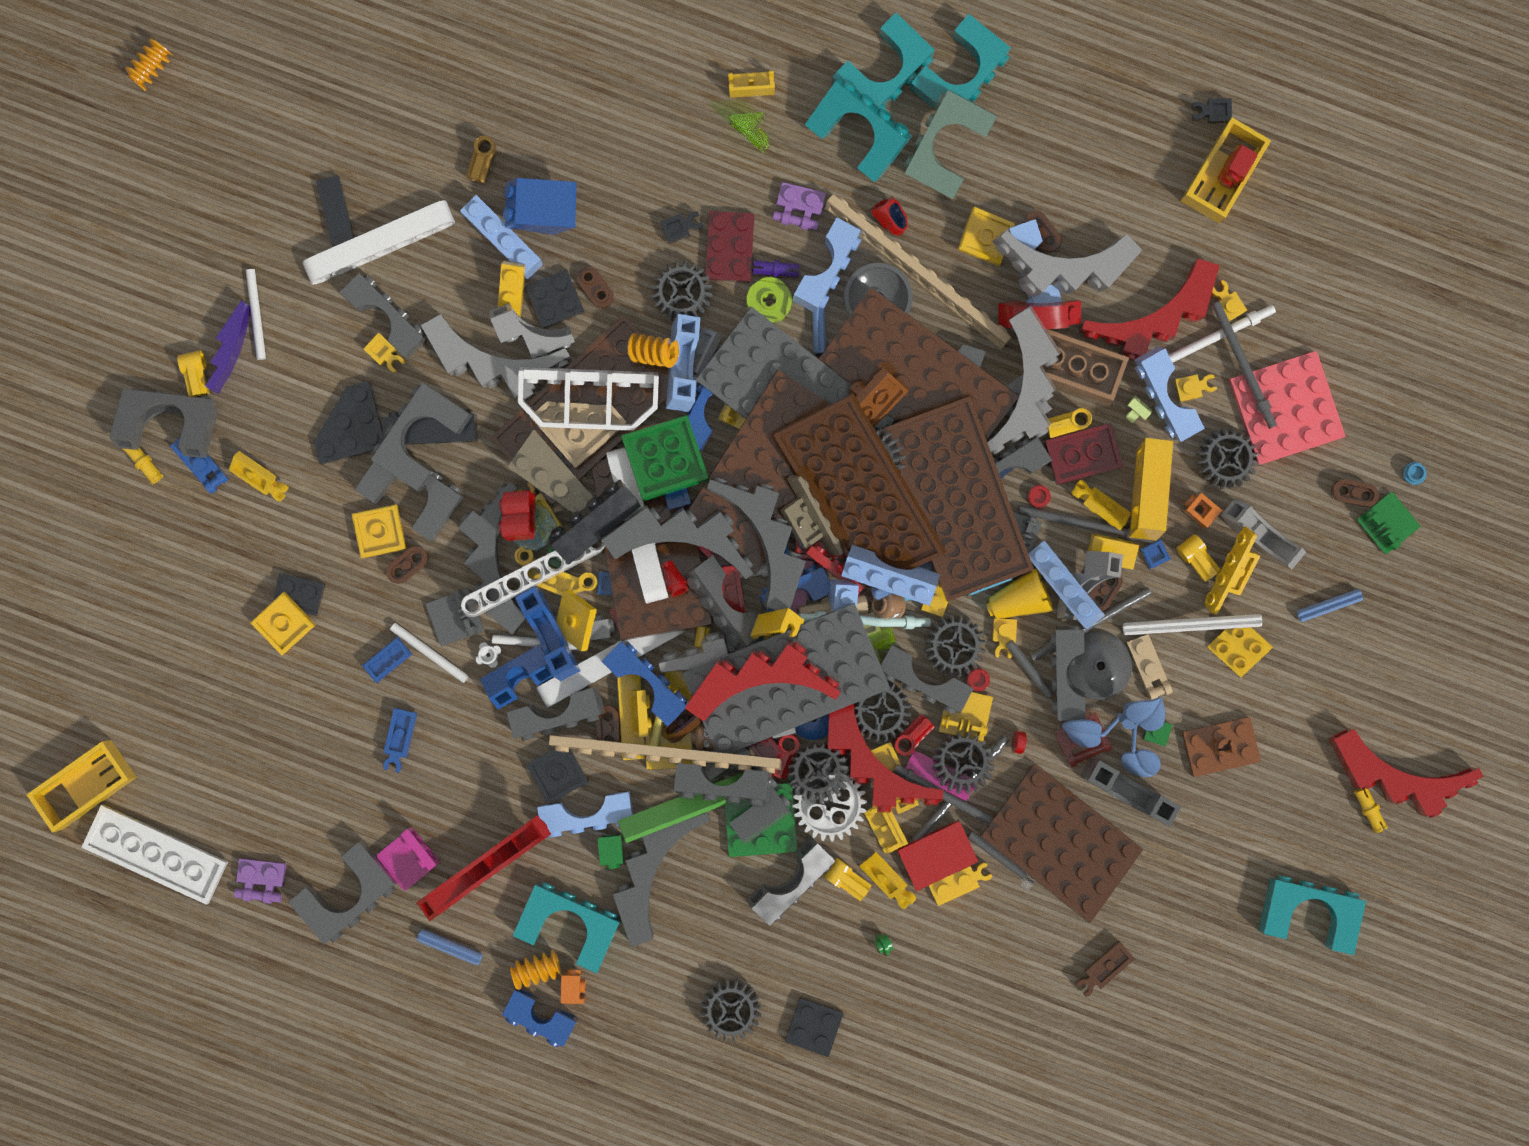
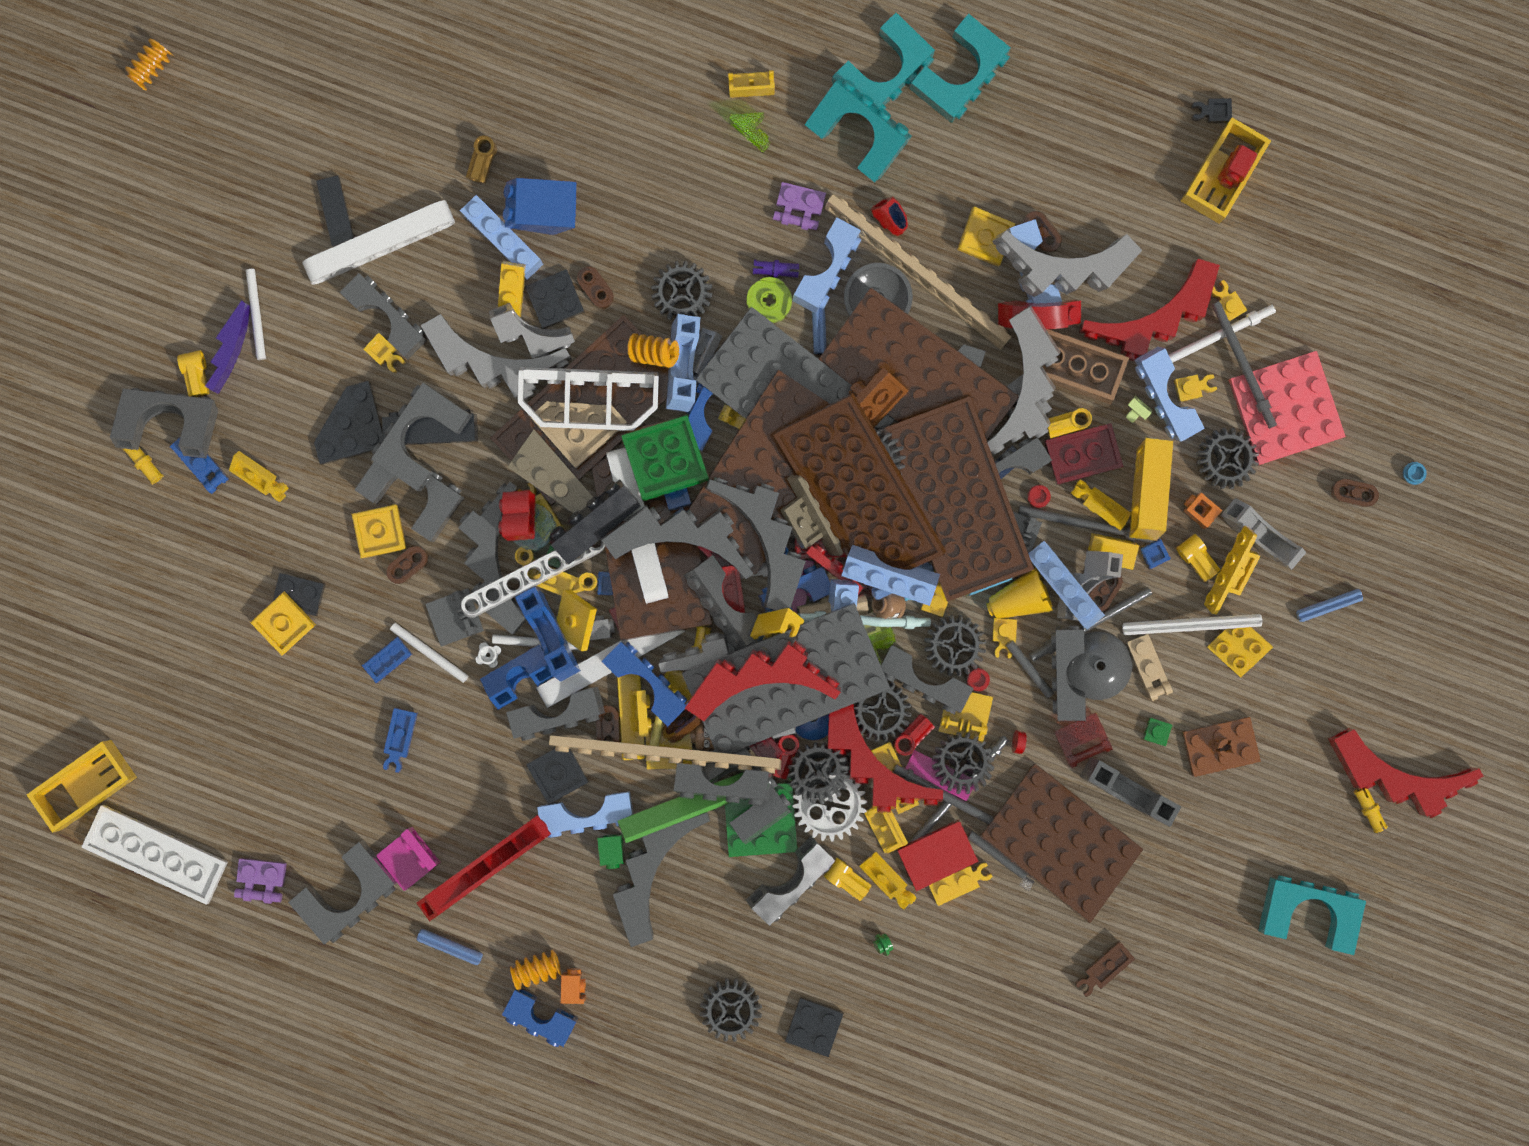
(599, 924): teal arch -> none
(674, 580): red cone -> none
(677, 227): black plate -> none
(730, 246): dark red plate -> none
(924, 164): sand green arch -> none
(1146, 713): medium blue plant -> none
(1388, 523): green hinge -> none

